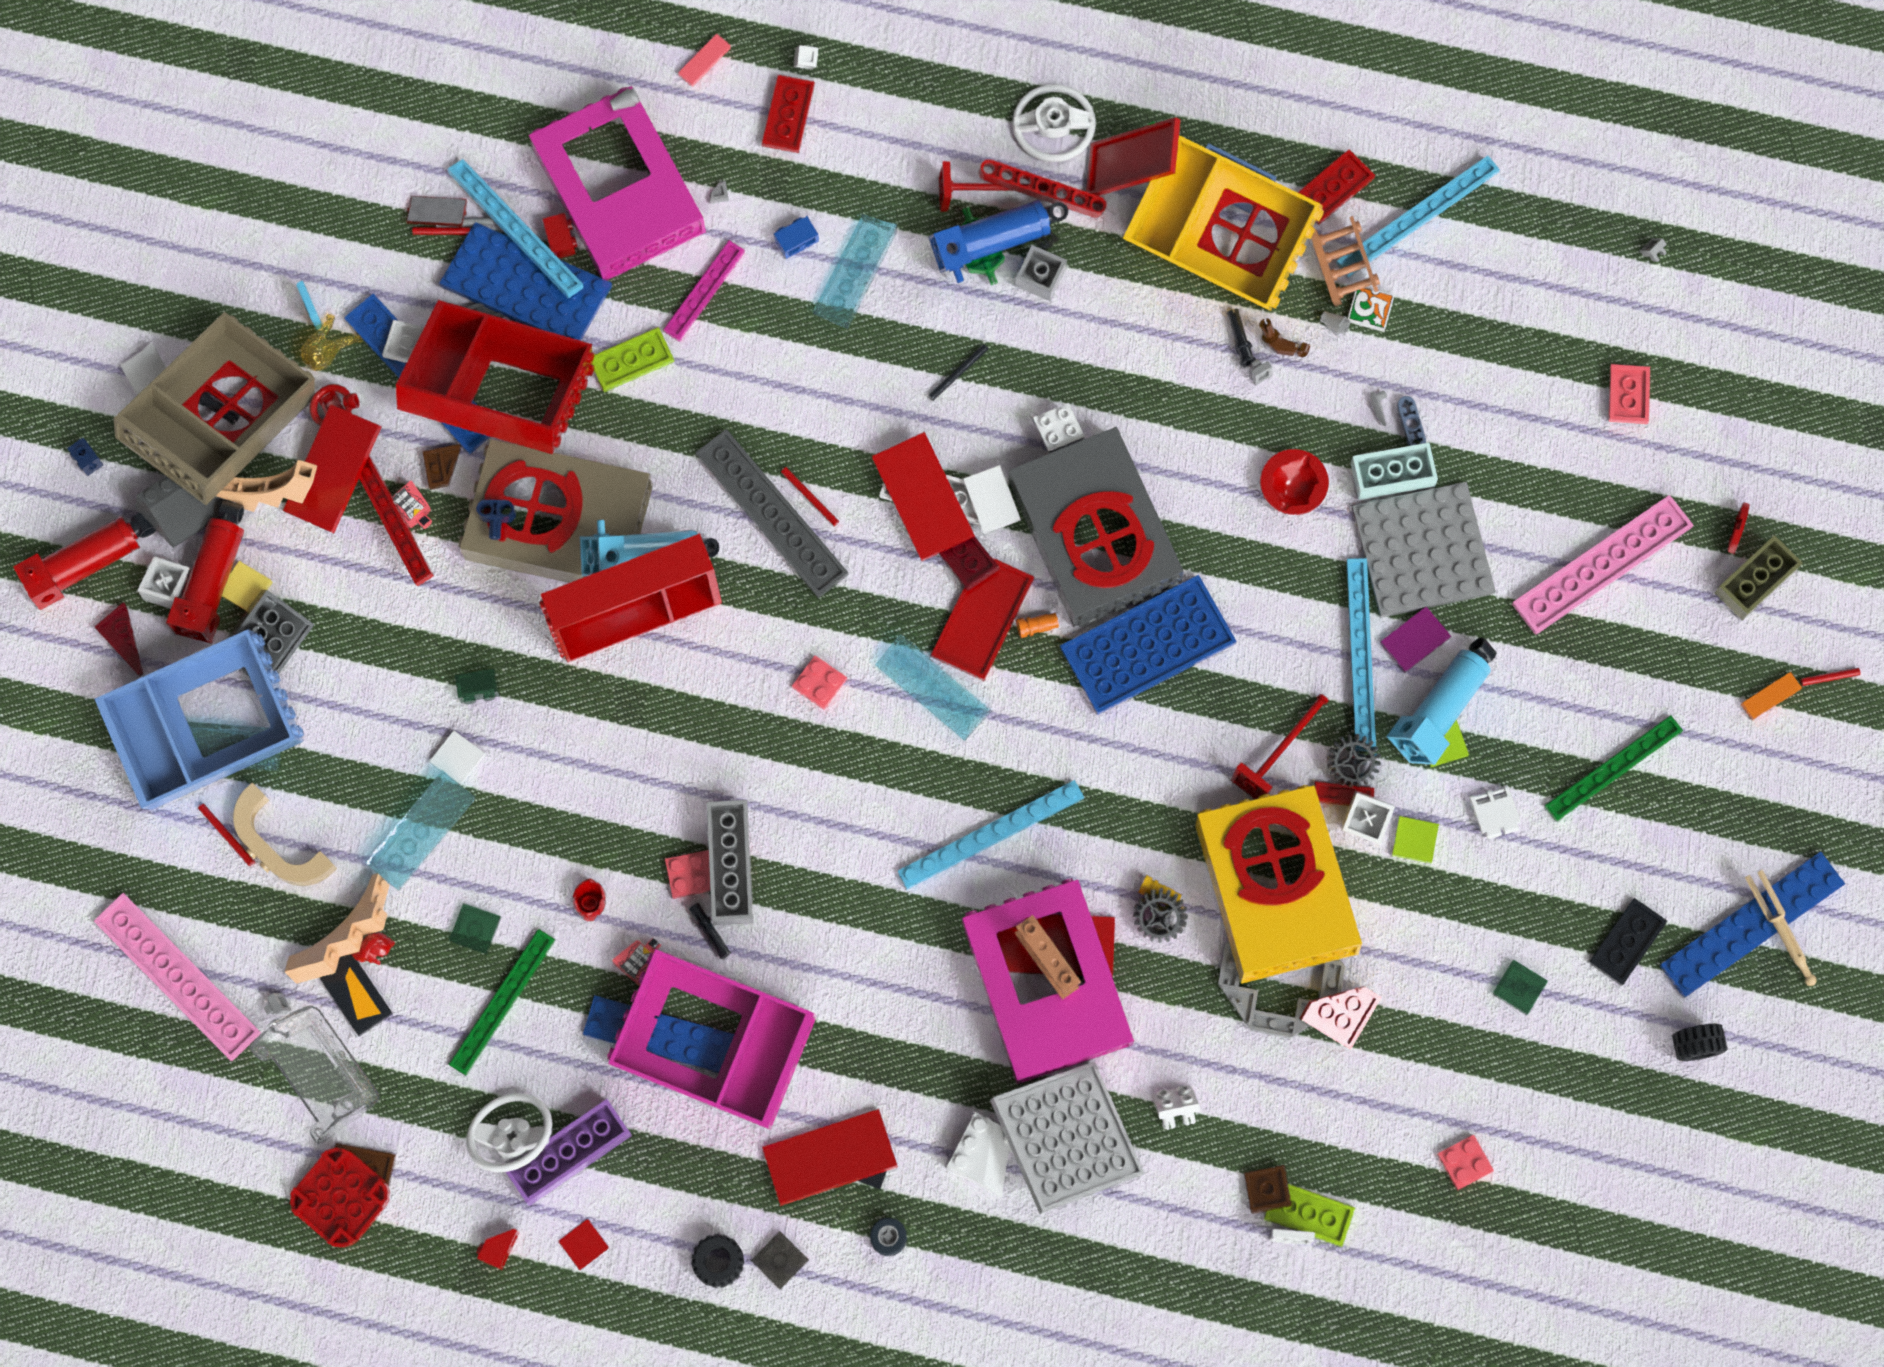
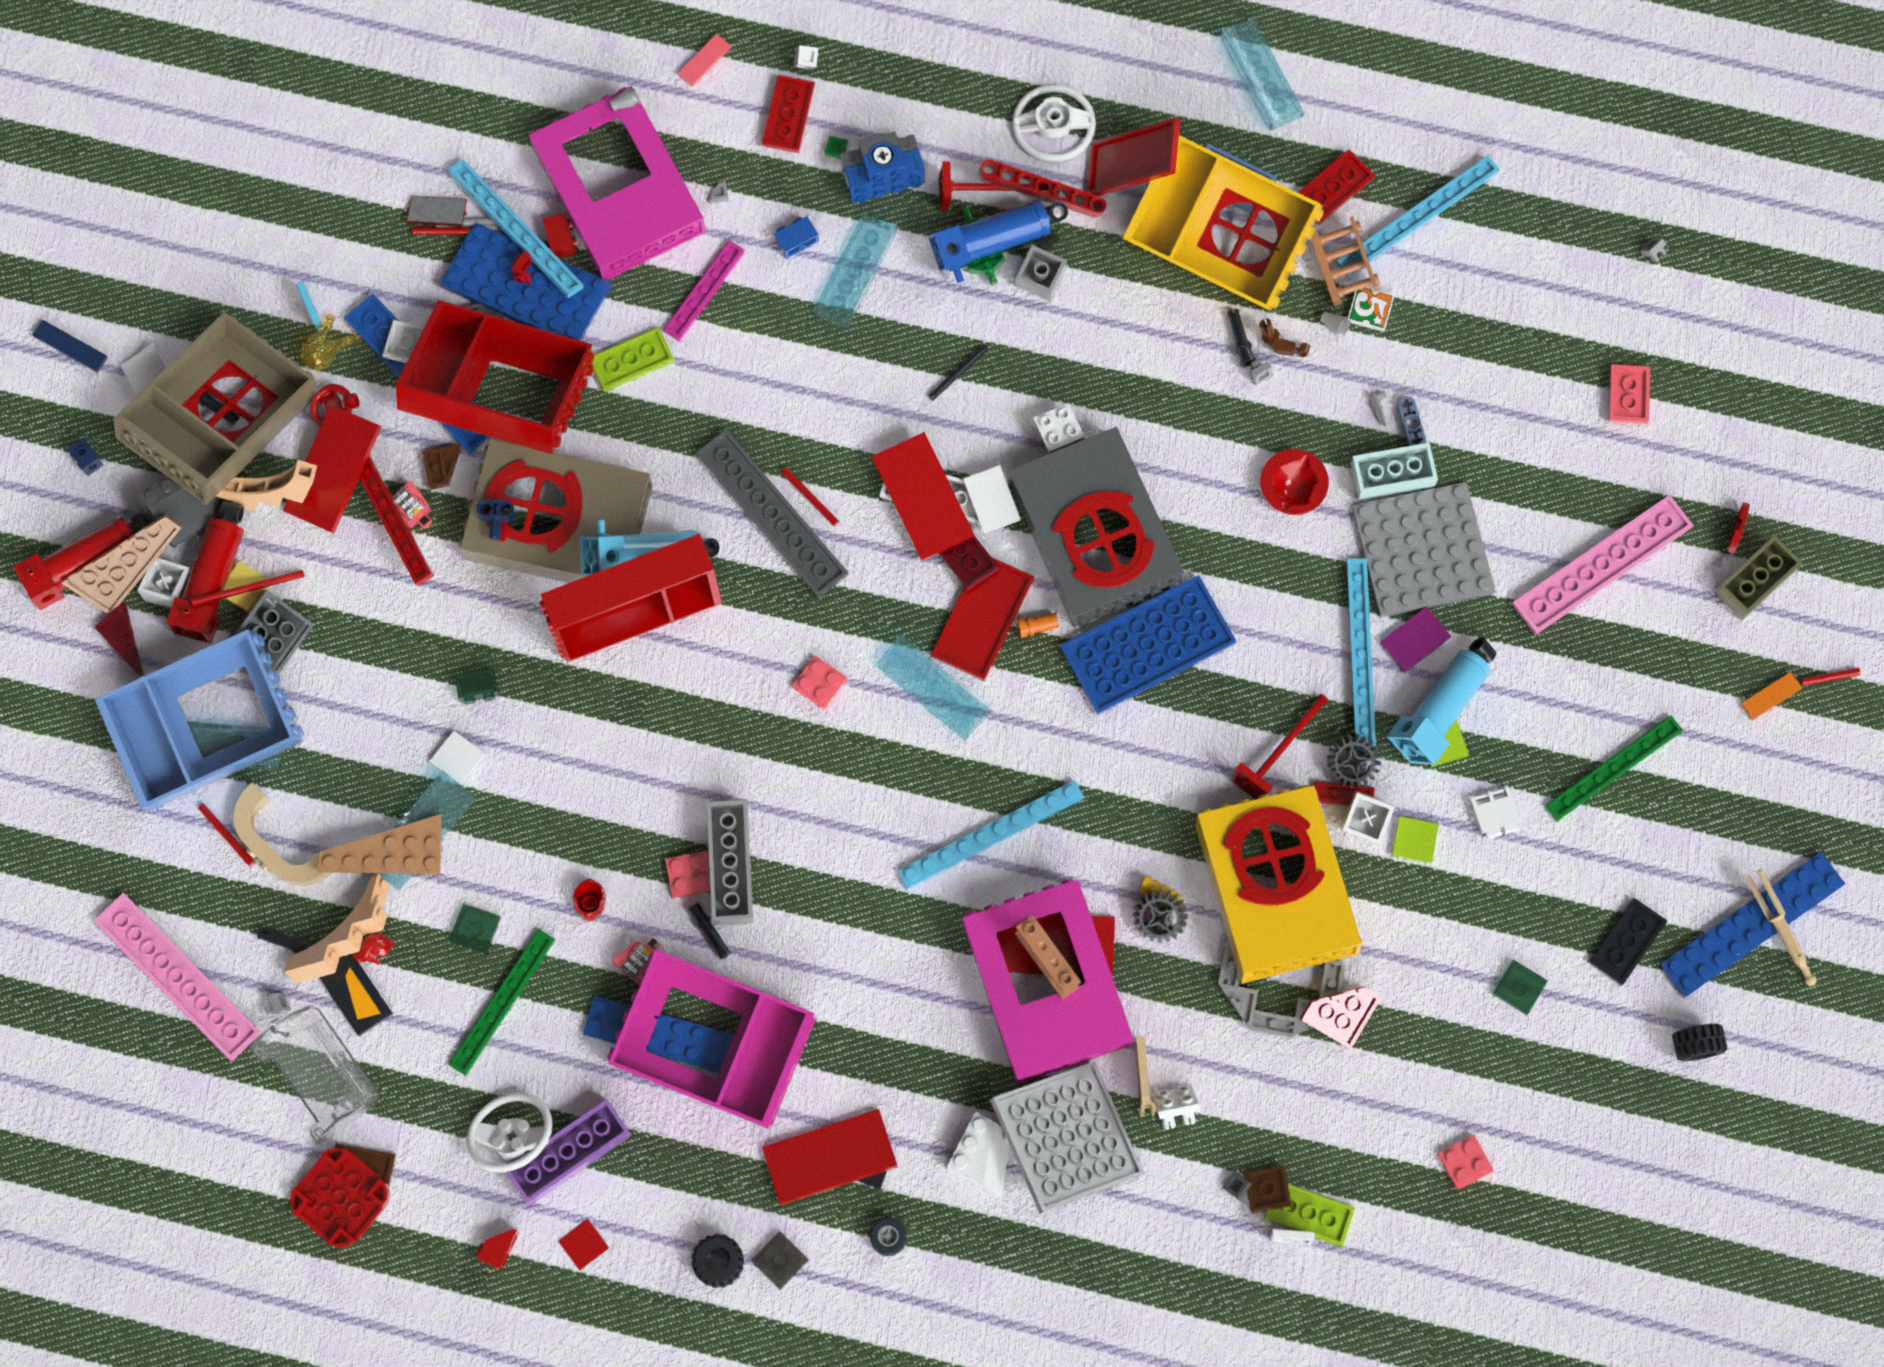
(70, 346): none -> dark blue tile
(117, 571): none -> wing
(247, 588): none -> red piece
(282, 940): none -> black pin
(401, 850): none -> medium nougat wing
(520, 267): none -> red bracket
(835, 147): none -> green tile
(882, 166): none -> blue piece
(1142, 1075): none -> tan tile
(1237, 1185): none -> dark grey tile
(1261, 74): none -> clear light blue arch

